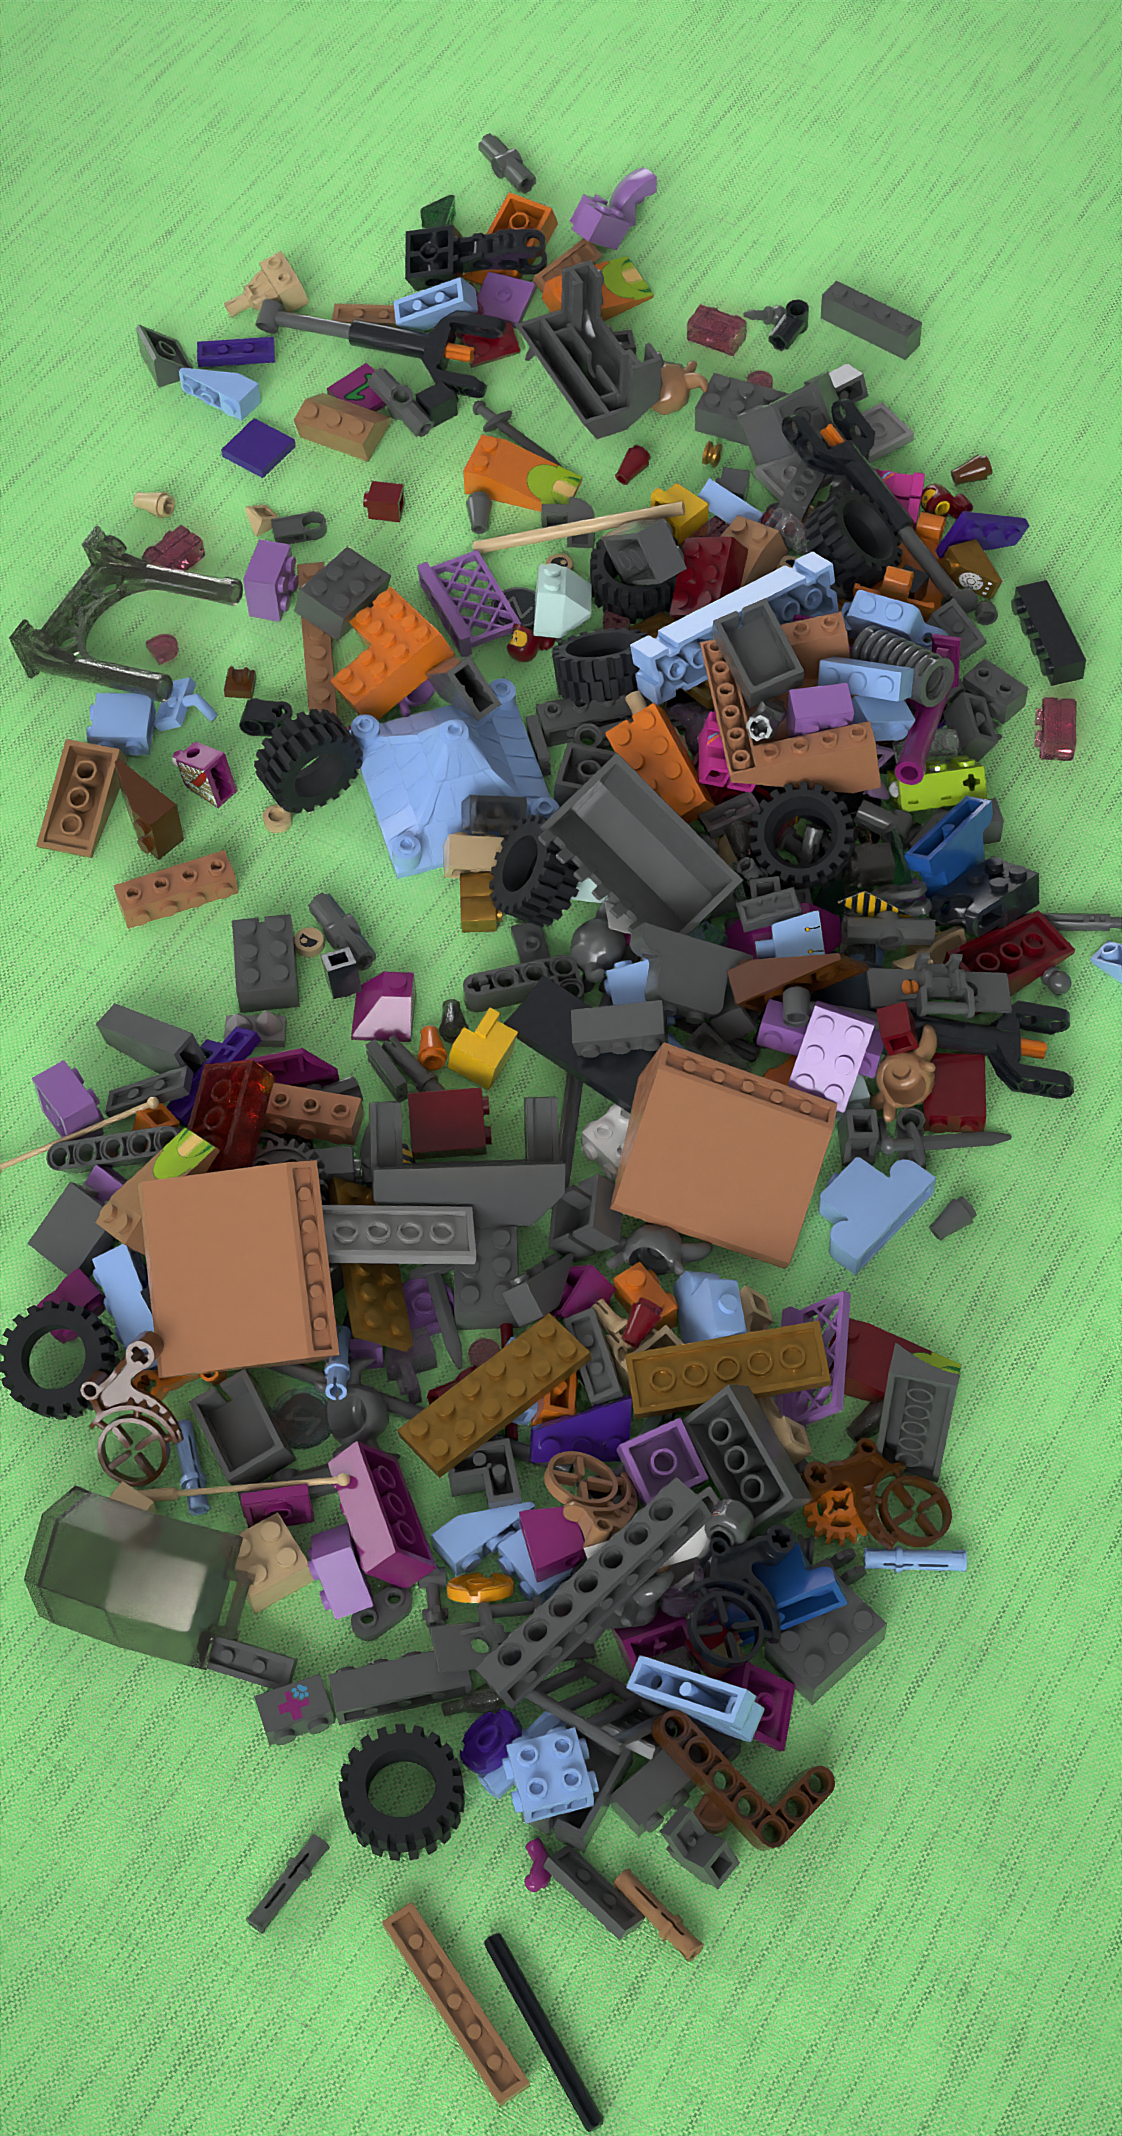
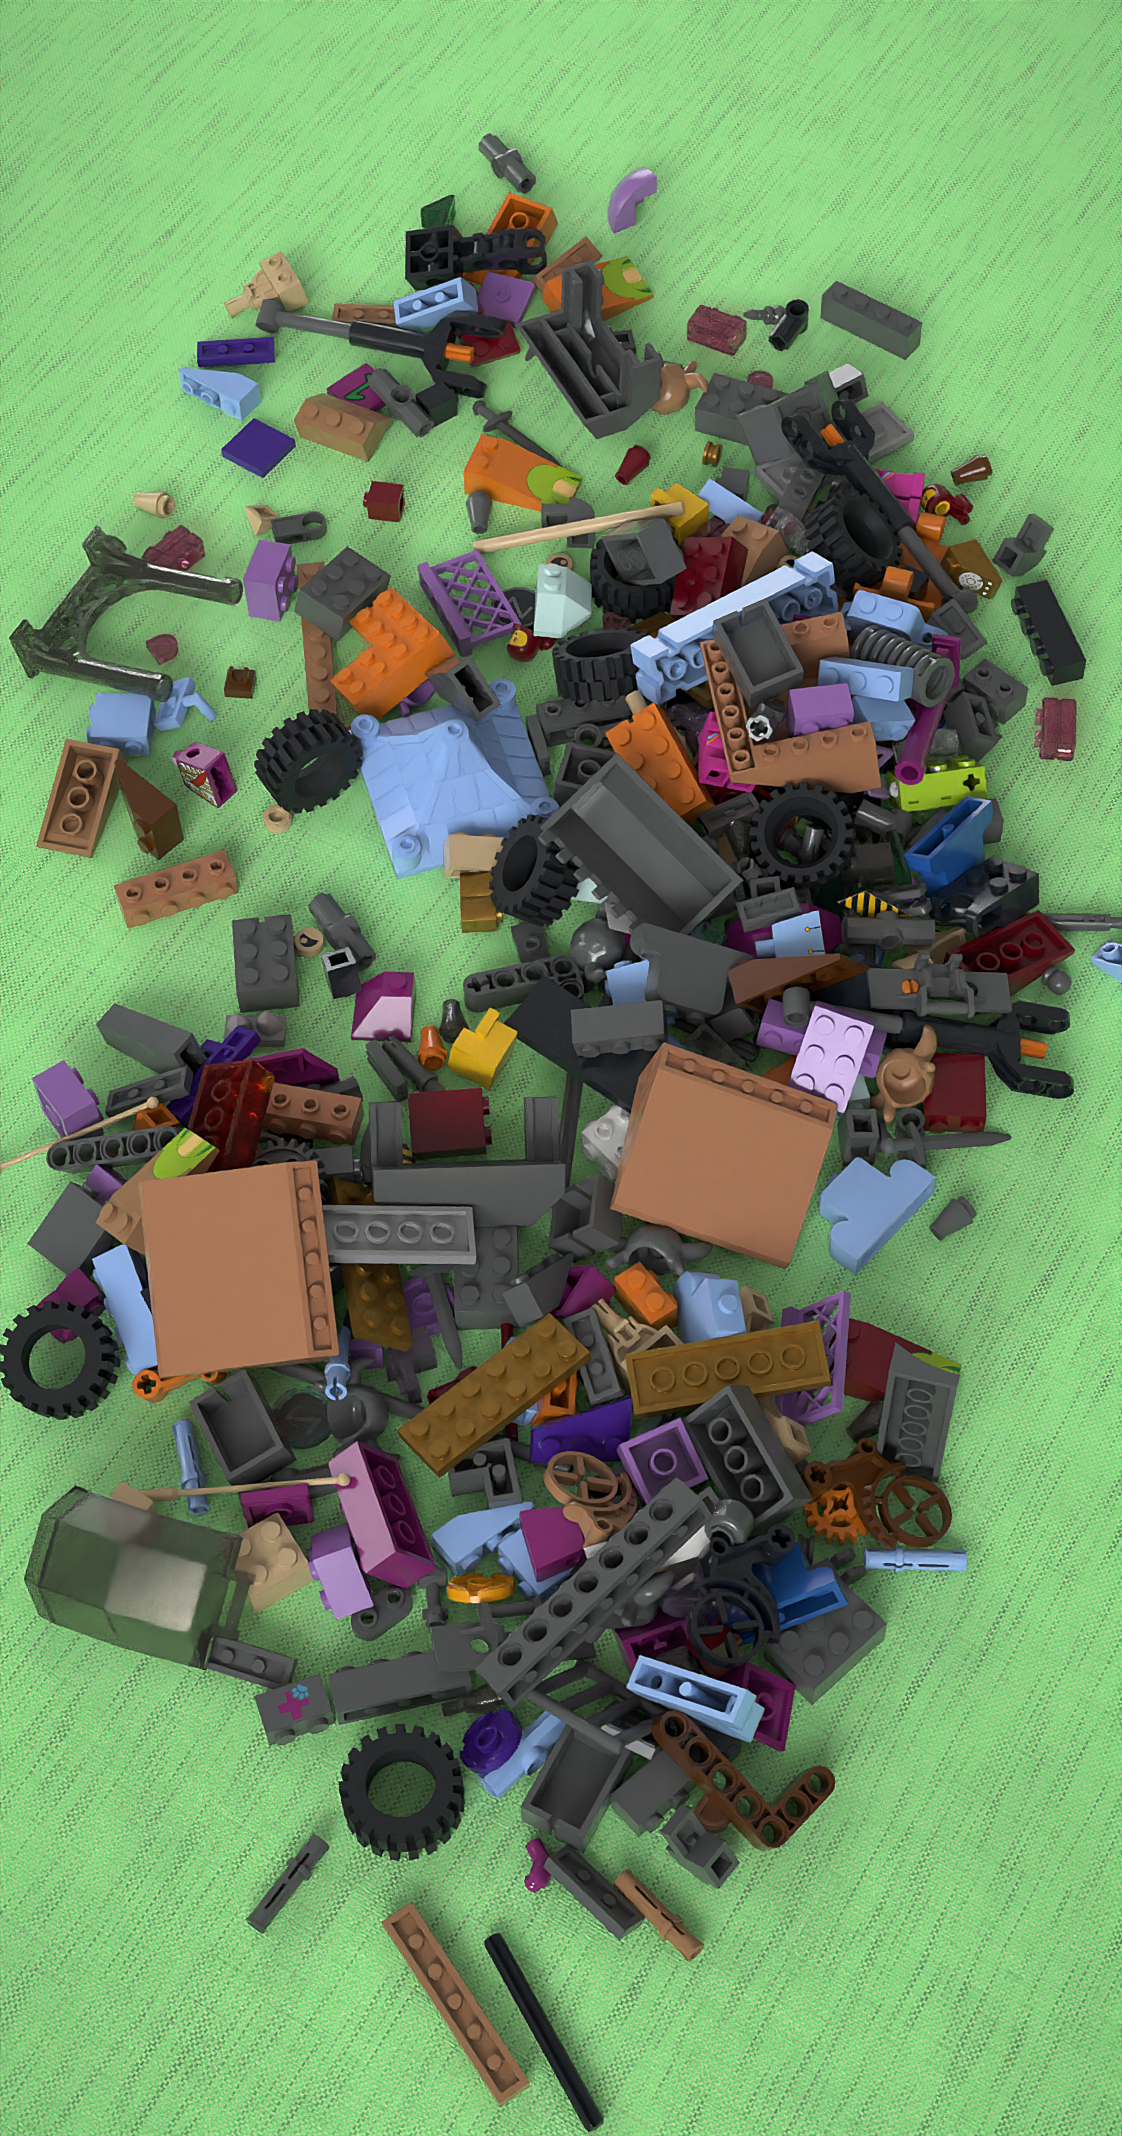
(118, 1393): reddish brown piece -> none
(161, 355): dark grey slope -> none
(263, 716): black piece -> none
(481, 1351): clear pink tile -> none
(492, 814): clear smoke brick -> none
(550, 1774): light blue brick -> none
(599, 222): medium lavender brick -> none
(641, 1321): dark red cone -> none
(897, 1028): dark red brick -> none
(986, 613): dark grey hinge -> none
(988, 529): dark purple wing -> none
(1026, 550): none -> dark grey brick

